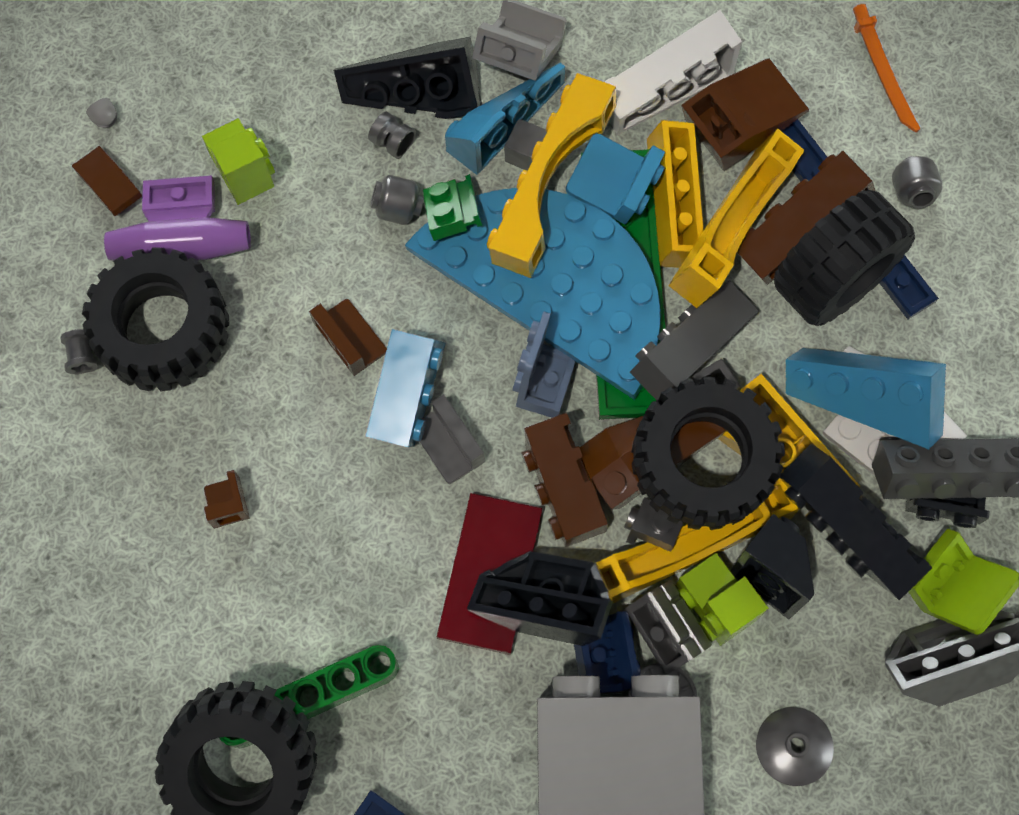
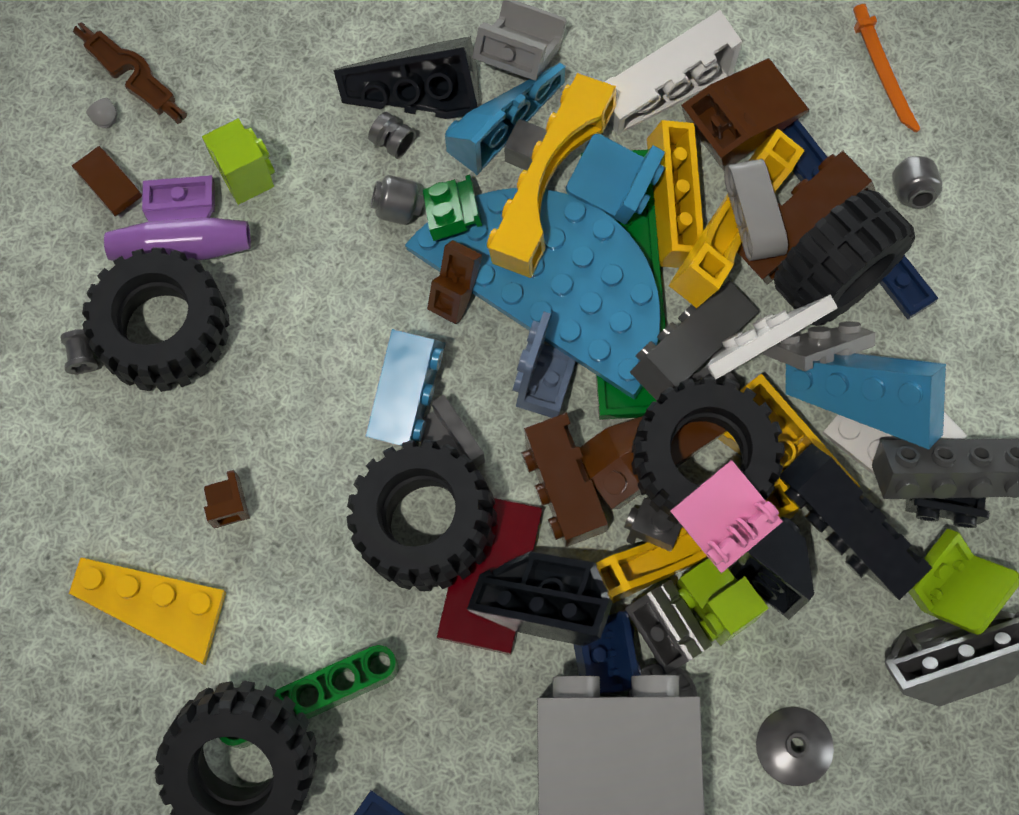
(141, 82): none -> reddish brown piece
(159, 606): none -> yellow wing
(348, 335): reddish brown panel -> none
(393, 480): none -> black tyre
(456, 281): none -> reddish brown slope
(726, 516): none -> bright pink hinge
(755, 209): none -> light grey beam
(767, 333): none -> white wing
(821, 345): none -> light grey wing

